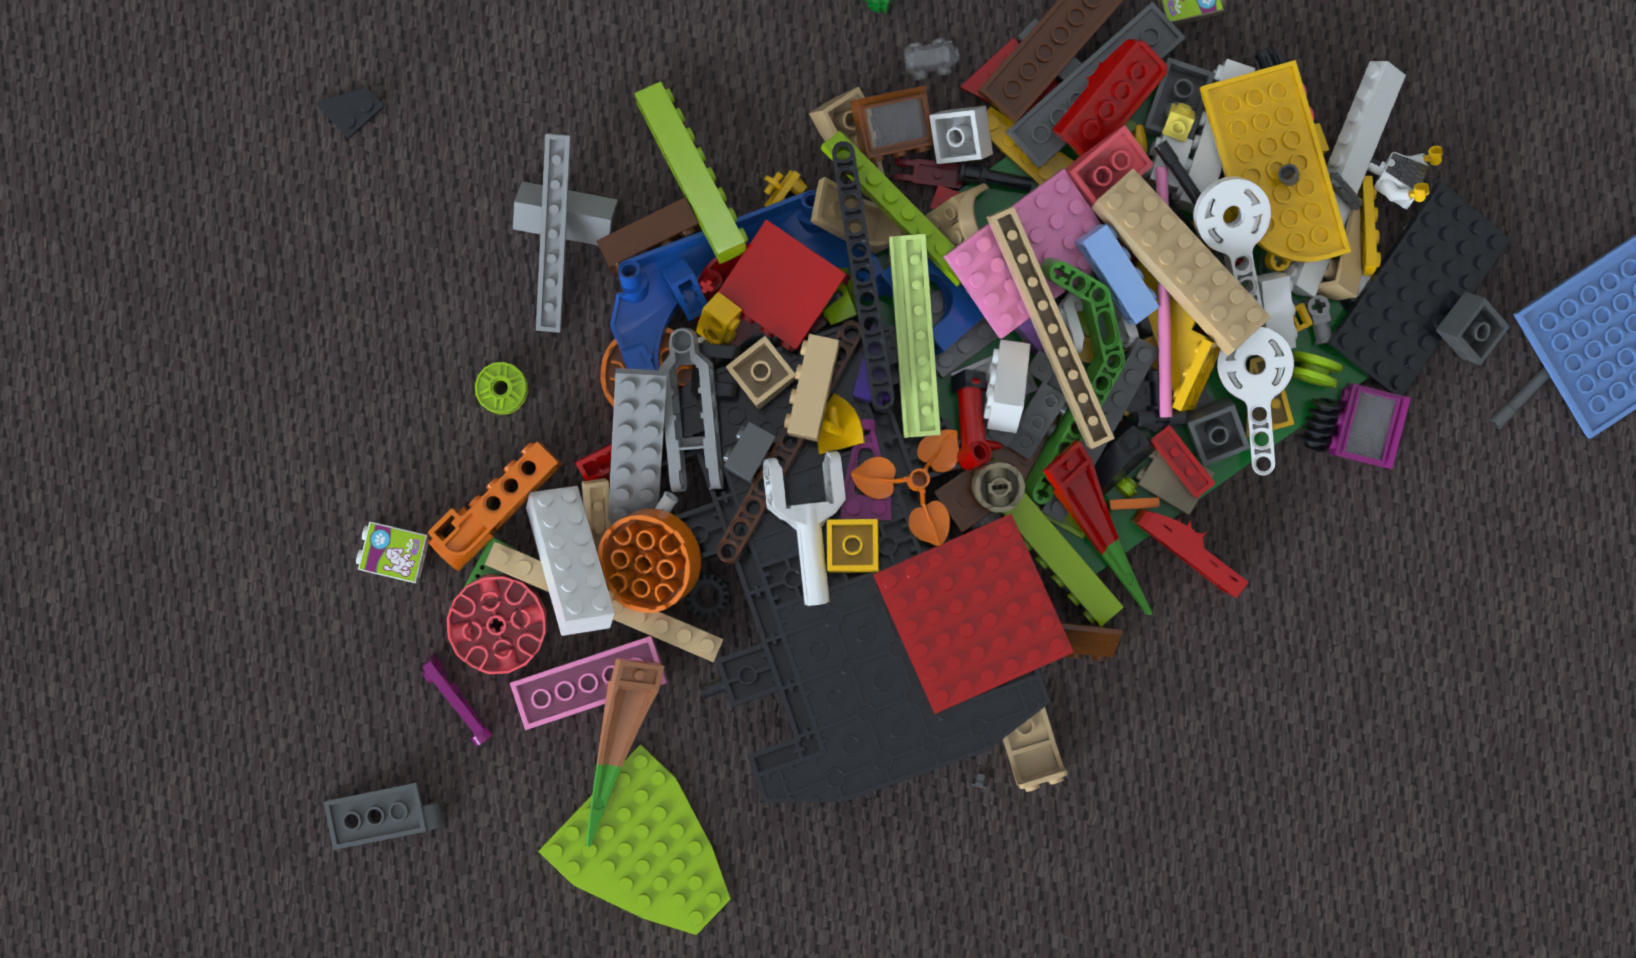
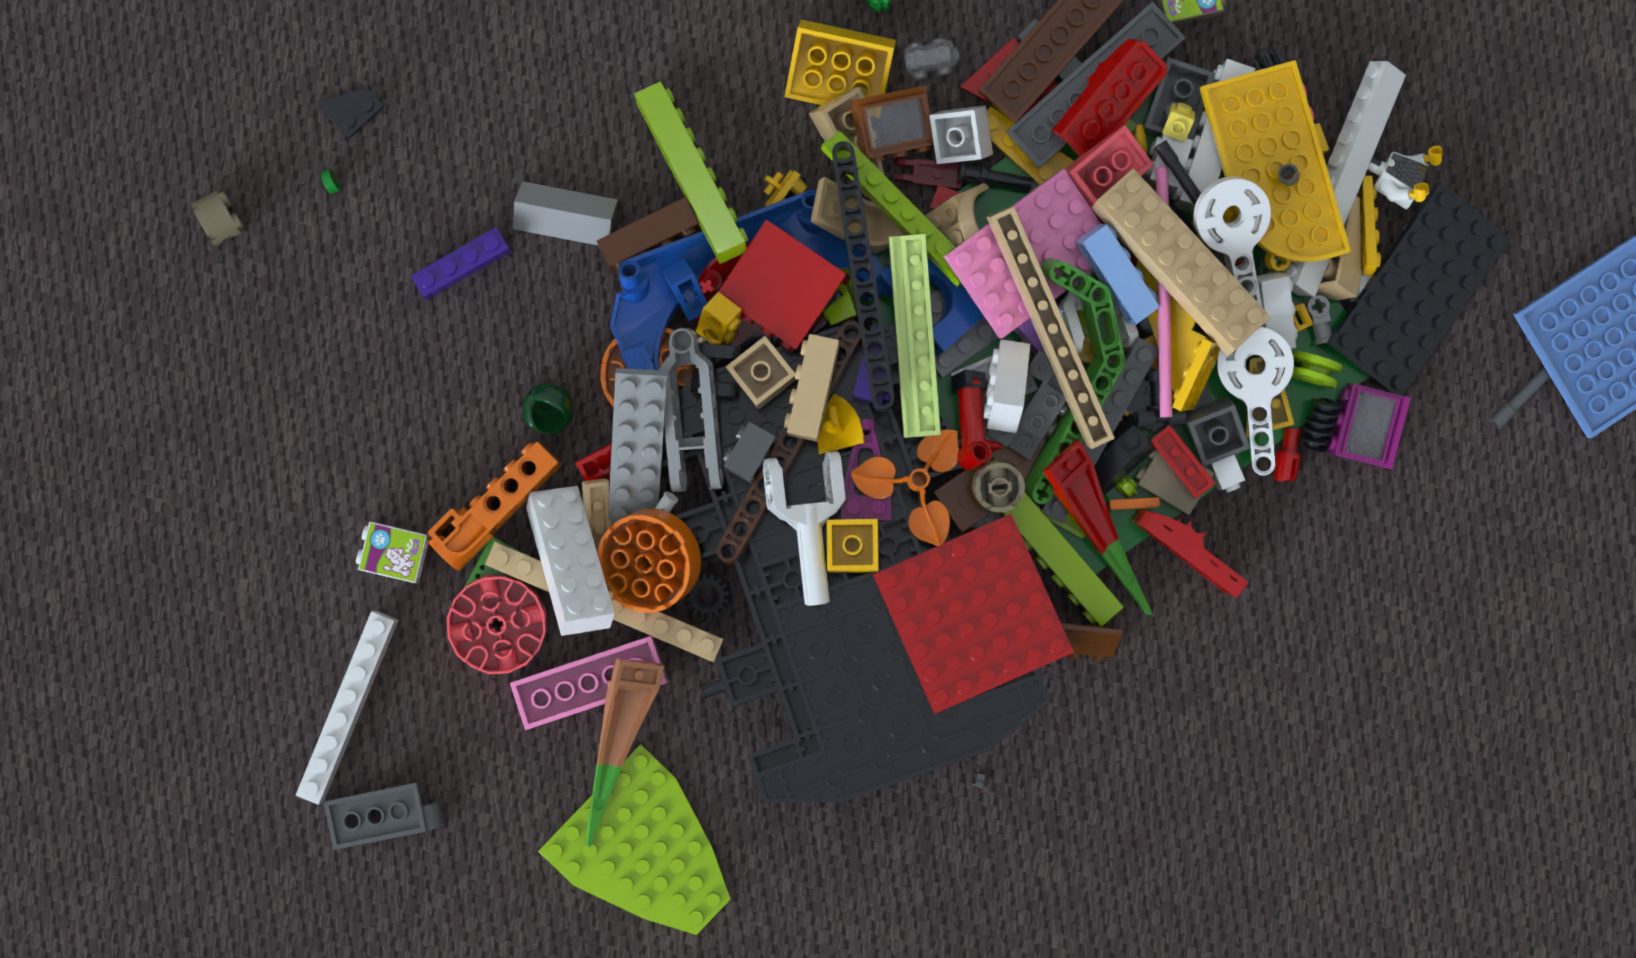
(216, 217): none -> dark tan brick
(330, 181): none -> green tile
(347, 707): none -> white brick
(434, 673): magenta plate -> none
(461, 263): none -> dark purple brick
(489, 379): lime wheel -> none
(548, 409): none -> dark green piece
(553, 232): light grey plate -> none
(836, 60): none -> yellow slope
(1034, 753): tan bracket -> none
(1227, 474): none -> white brick
(1288, 457): none -> red arm
(1345, 192): dark grey axle -> none
(1472, 328): dark grey brick -> none

